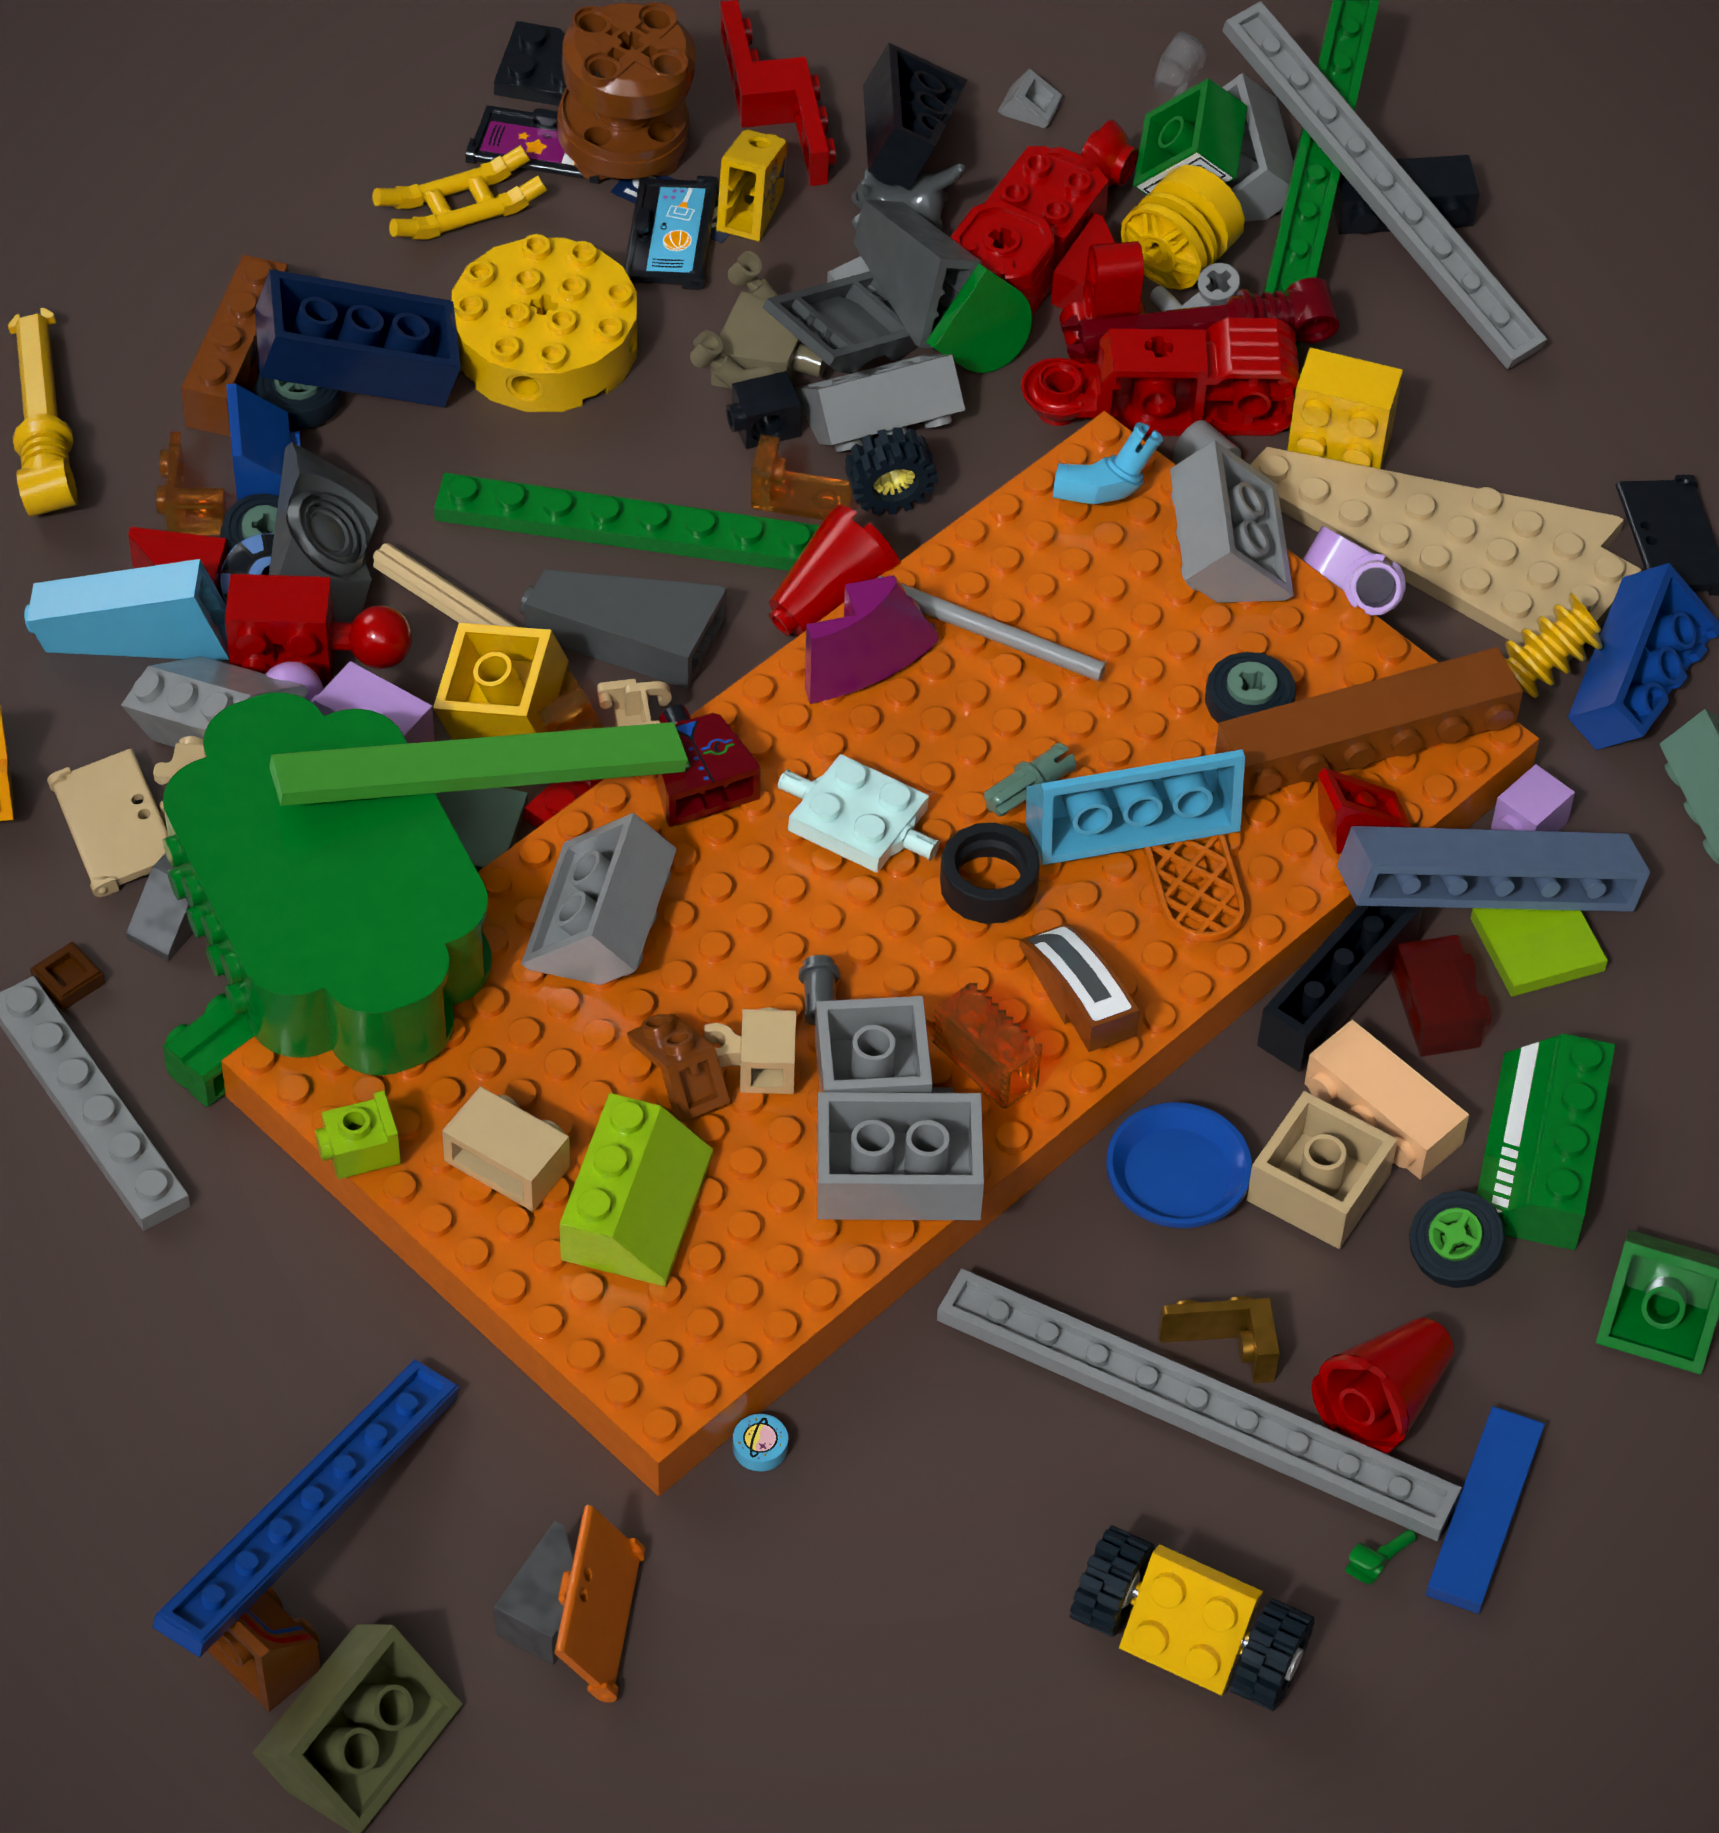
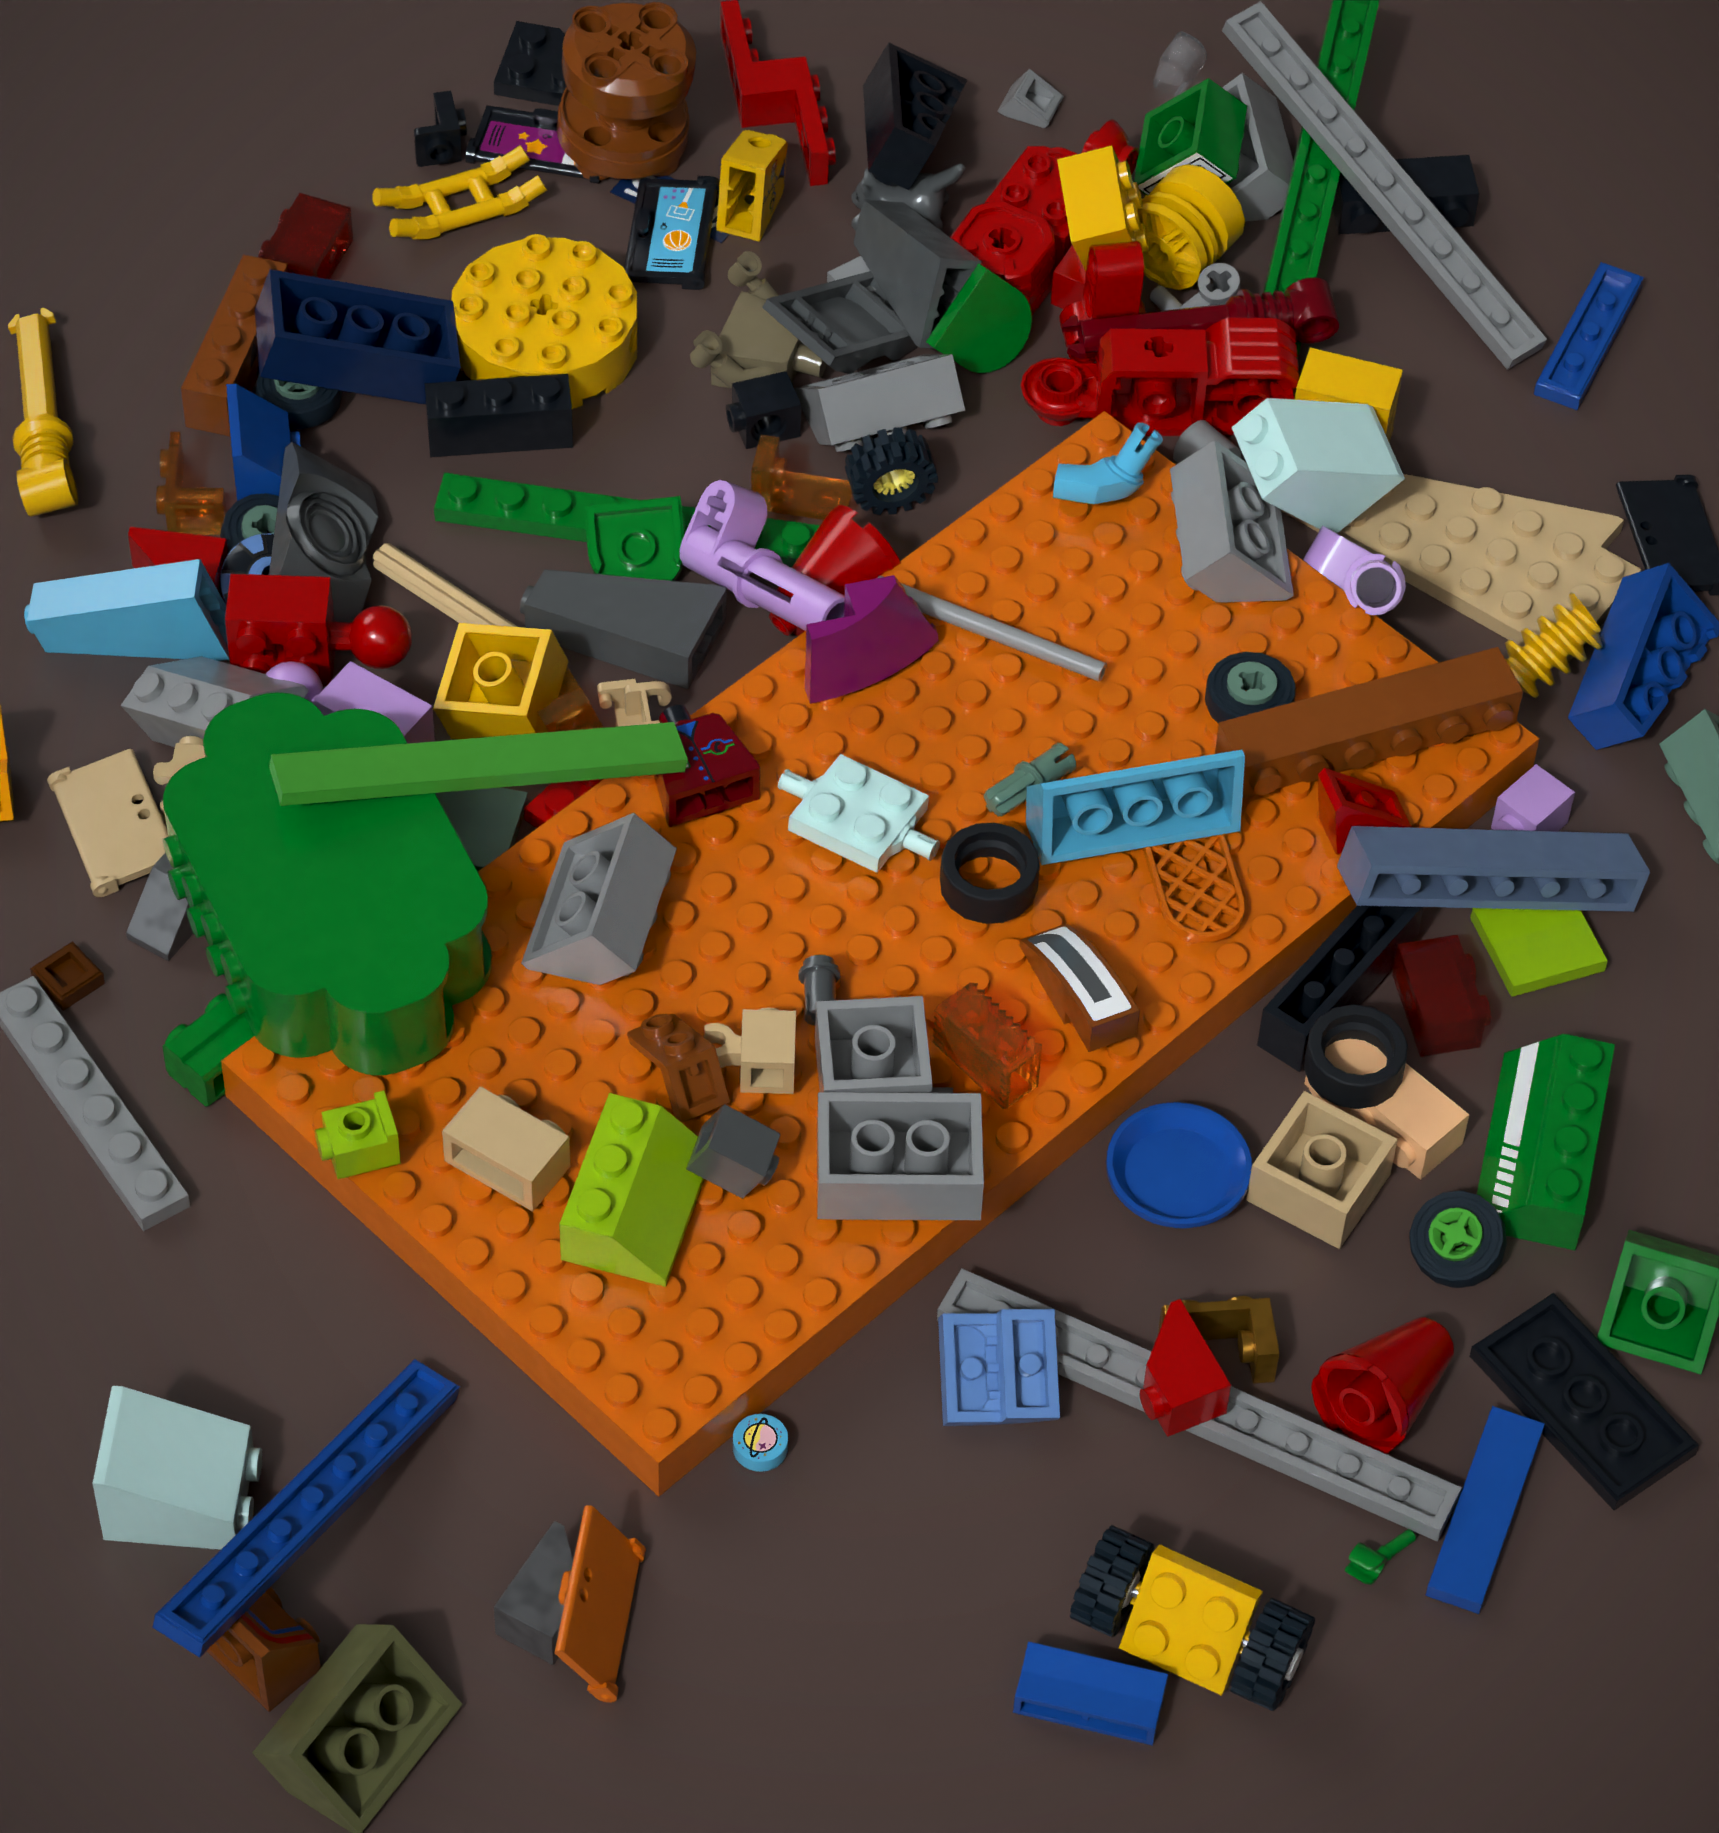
(172, 1473): none -> light aqua slope
(310, 237): none -> clear red brick
(442, 141): none -> black bracket
(499, 415): none -> black brick
(636, 538): none -> green tile
(728, 556): none -> lavender piece
(735, 1152): none -> dark grey brick
(999, 1367): none -> medium blue slope
(1090, 1693): none -> blue piece
(1101, 201): none -> yellow brick
(1183, 1376): none -> red slope
(1318, 458): none -> light aqua slope
(1360, 1024): none -> black tyre
(1586, 1399): none -> black tile
(1588, 336): none -> blue tile

